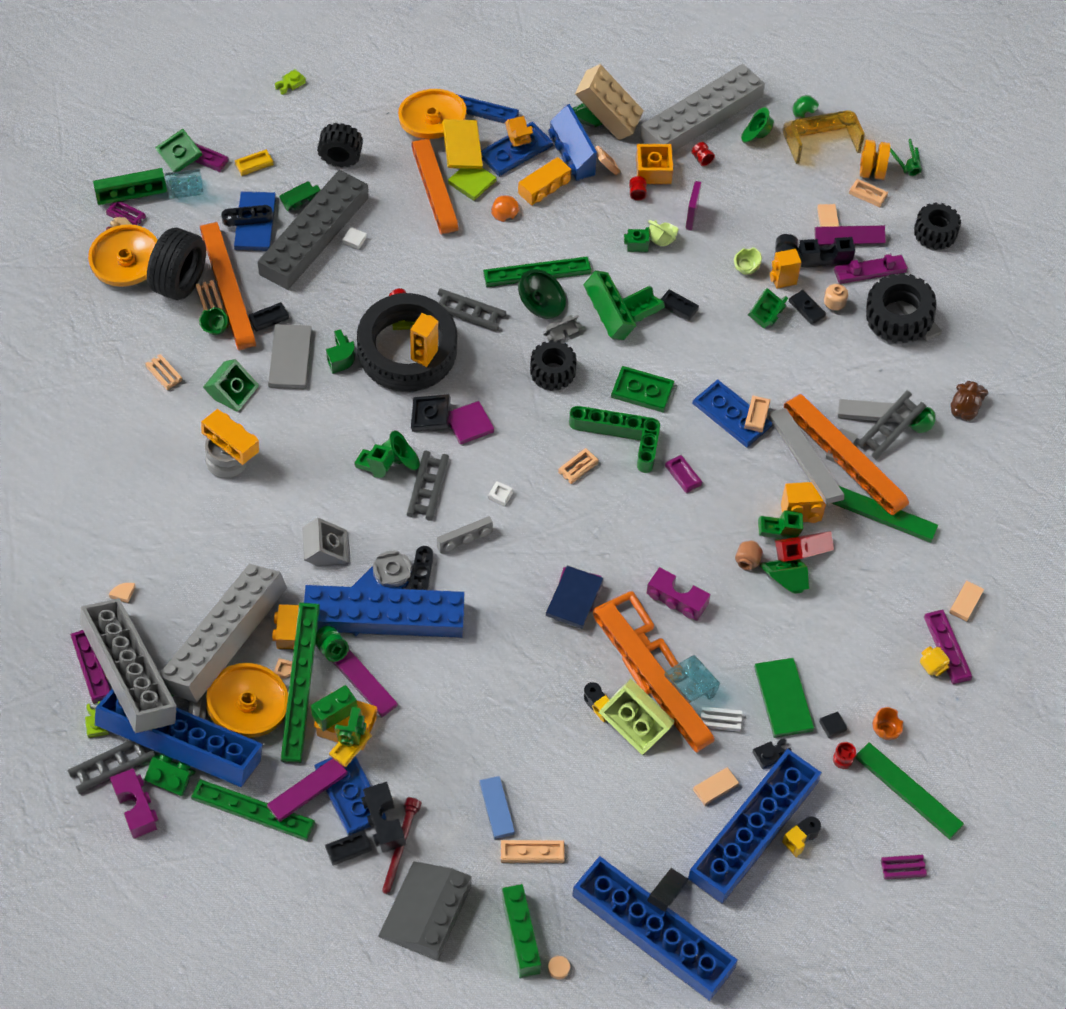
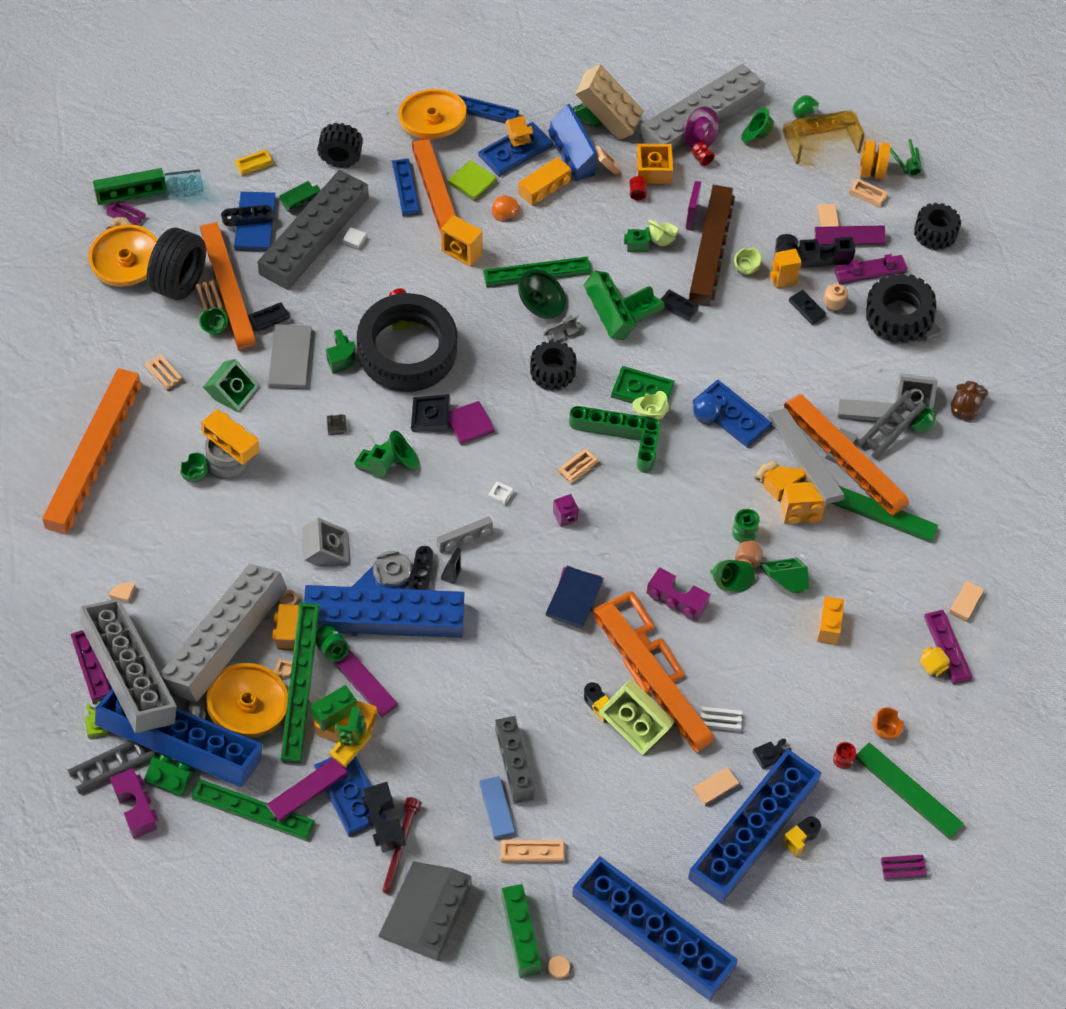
(92, 451): none -> orange brick
(178, 151): green tile -> none
(194, 468): none -> green hair
(211, 159): magenta tile -> none
(289, 598): none -> light nougat tile
(290, 80): lime plate -> none
(336, 424): none -> clear smoke tile
(348, 847): black plate -> none
(405, 187): none -> blue tile
(424, 339): light orange brick -> none
(432, 494): dark grey bar -> none
(452, 567): none -> black slope
(461, 240): none -> light orange brick
(462, 144): yellow tile -> none
(479, 306): dark grey bar -> none
(514, 759): none -> dark grey brick
(565, 510): none -> magenta brick
(652, 405): none -> yellowish green piece
(667, 889): black tile -> none
(683, 473): magenta tile -> none
(693, 679): clear light blue bracket -> none
(701, 127): none -> magenta hat
(706, 408): none -> blue hair
(711, 245): none -> reddish brown brick
(733, 575): none -> green piece
(745, 525): none -> green wheel
(757, 413): light nougat tile -> none
(759, 477): none -> tan arm
(767, 308): green bracket -> none
(775, 479): none -> light orange slope
(783, 697): green tile -> none
(786, 526): green brick -> none
(804, 546): red slope -> none
(830, 620): none -> light orange brick
(833, 724): black tile -> none
(921, 387): none -> light grey slope

